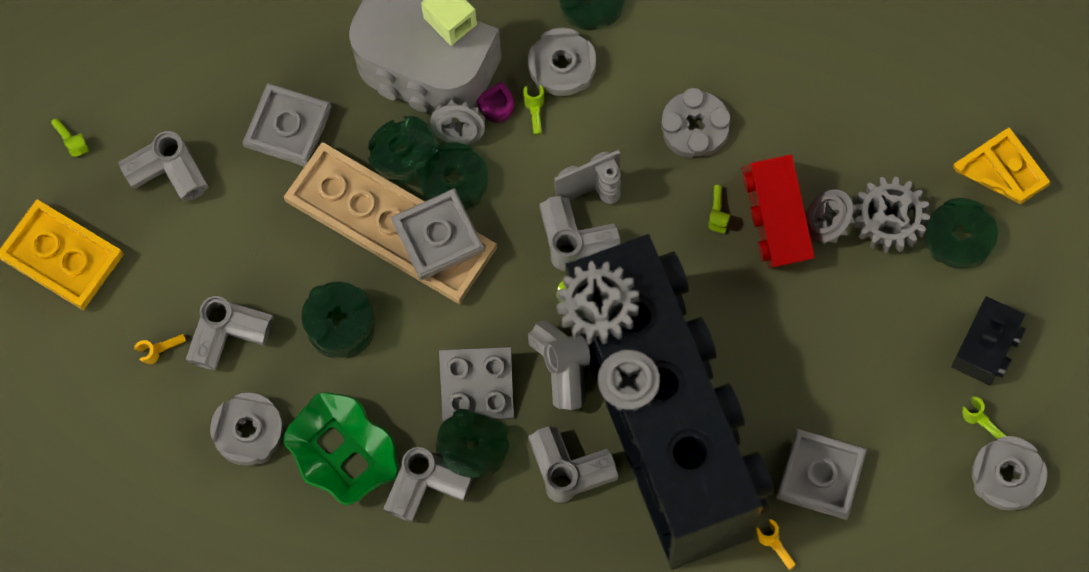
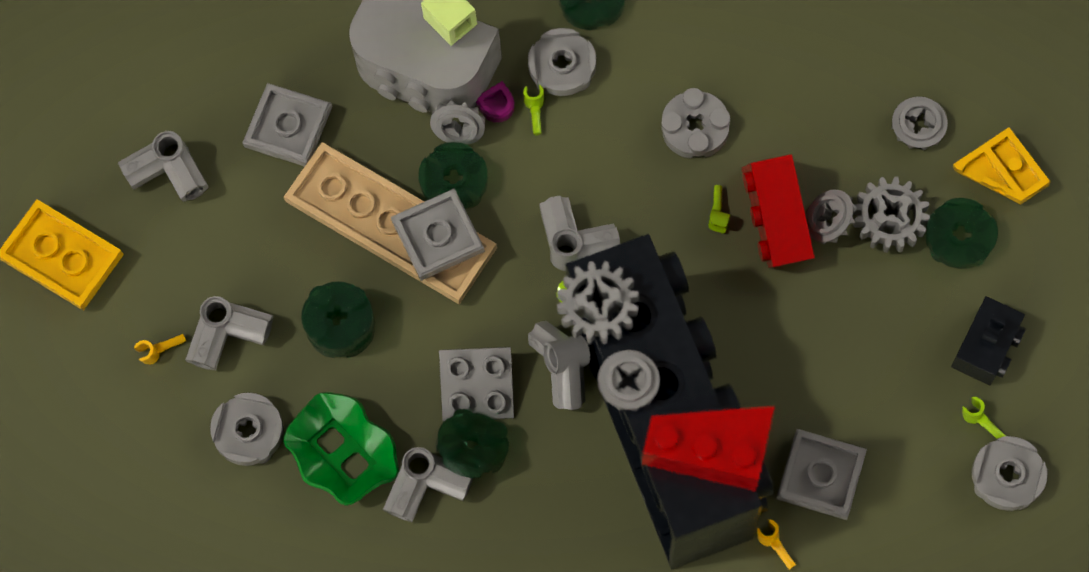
(76, 144): lime hand -> none
(406, 163): clear green plate -> none
(583, 472): light grey piece -> none
(599, 174): light grey hinge -> none
(711, 444): none -> red wedge
(934, 119): none -> light grey gear

